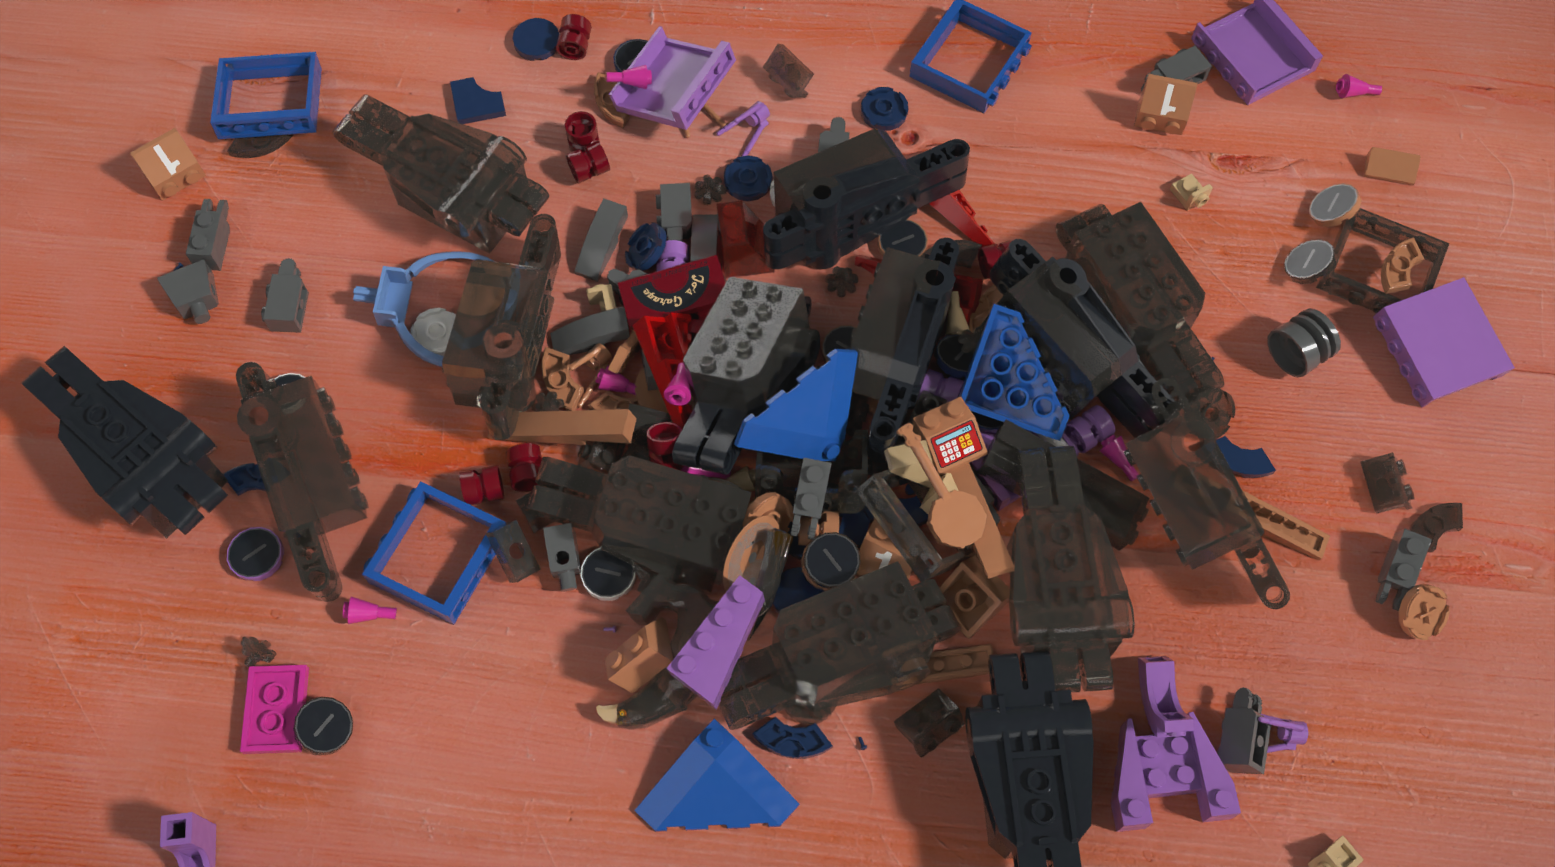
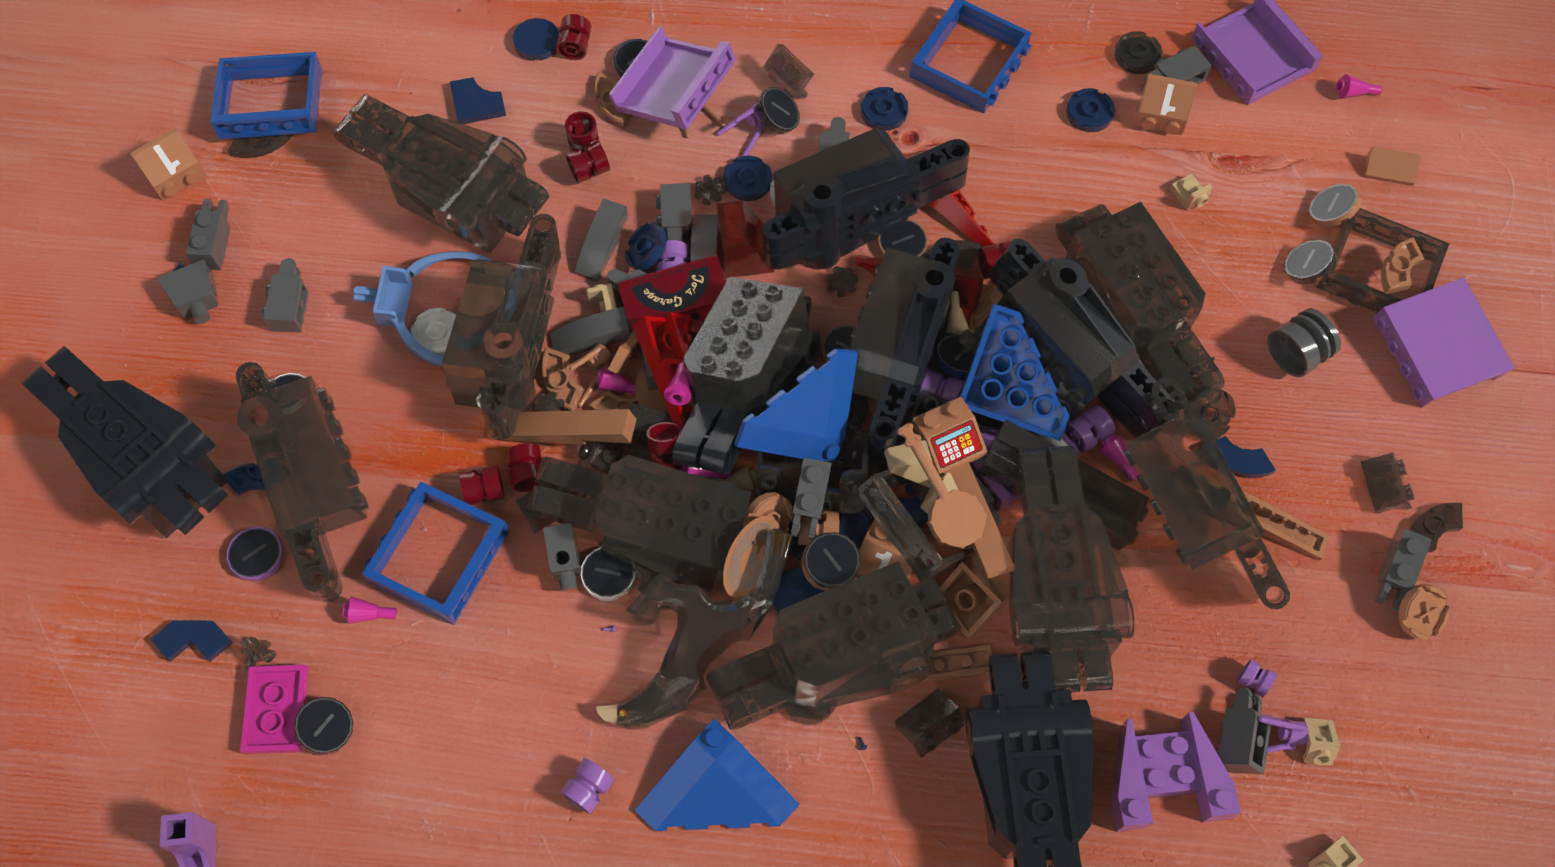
(181, 634): none -> dark blue tile
(501, 540): clear smoke piece -> none
(587, 786): none -> medium lavender wheel
(636, 77): dark pink cone -> none
(640, 656): nougat slope -> none
(717, 644): medium lavender wedge -> none
(778, 110): none -> black tile
(791, 741): dark blue tile -> none
(1090, 110): none -> dark blue tile
(1137, 52): none -> clear smoke tile
(1161, 698): medium lavender arch -> none
(1263, 680): none -> medium lavender wheel
(1321, 742): none -> tan bracket

